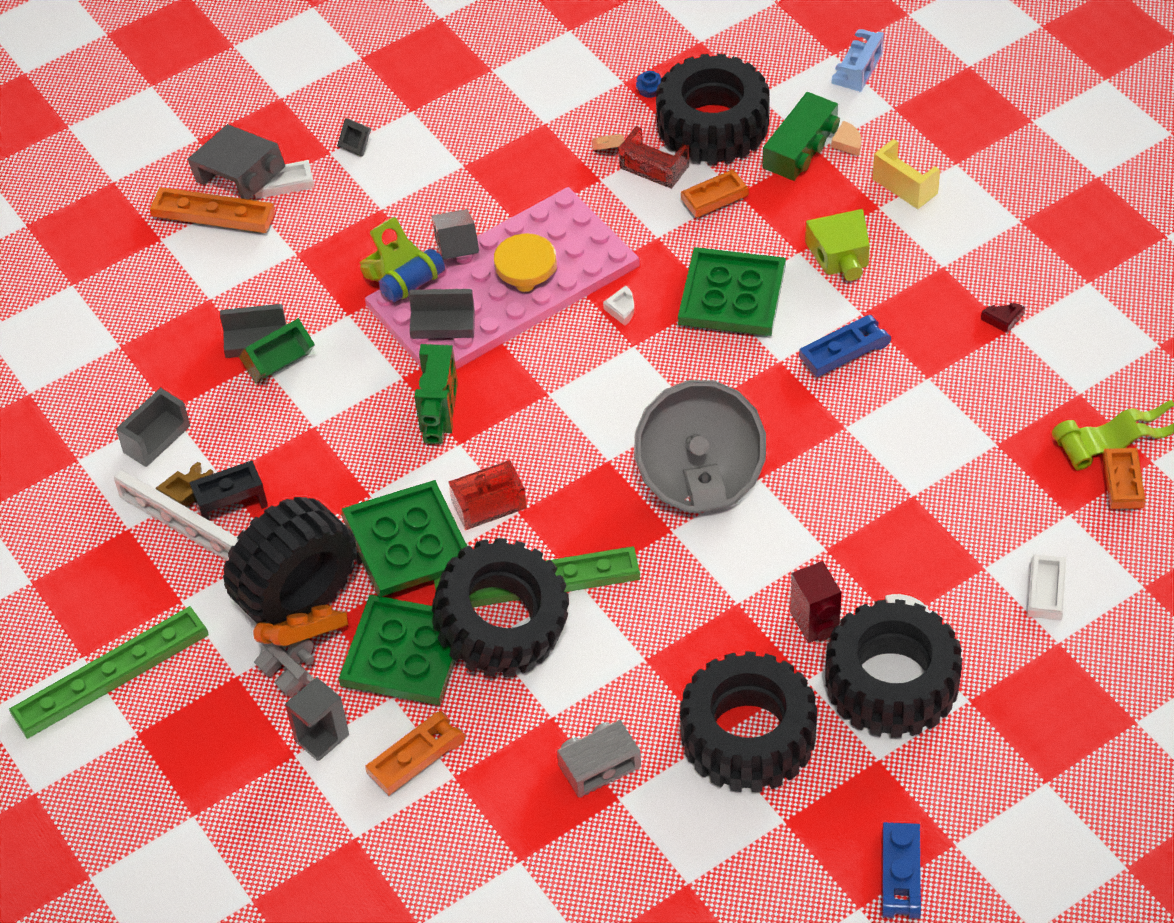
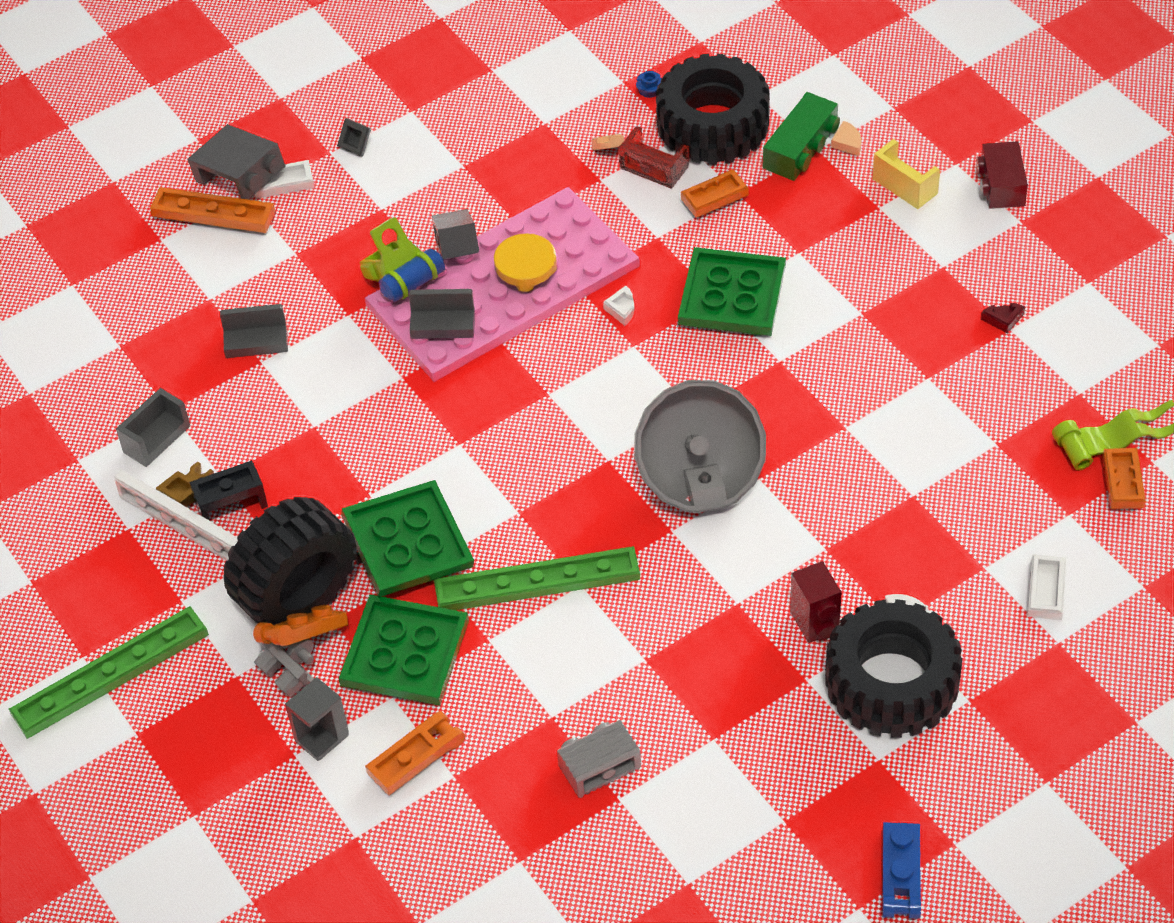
(277, 350): green panel -> none
(437, 392): green hips -> none
(487, 495): clear red panel -> none
(510, 569): black tyre -> none
(754, 760): black tyre -> none
(839, 243): lime torso -> none
(844, 345): blue plate -> none
(859, 61): light blue hinge -> none
(1003, 175): none -> dark red brick

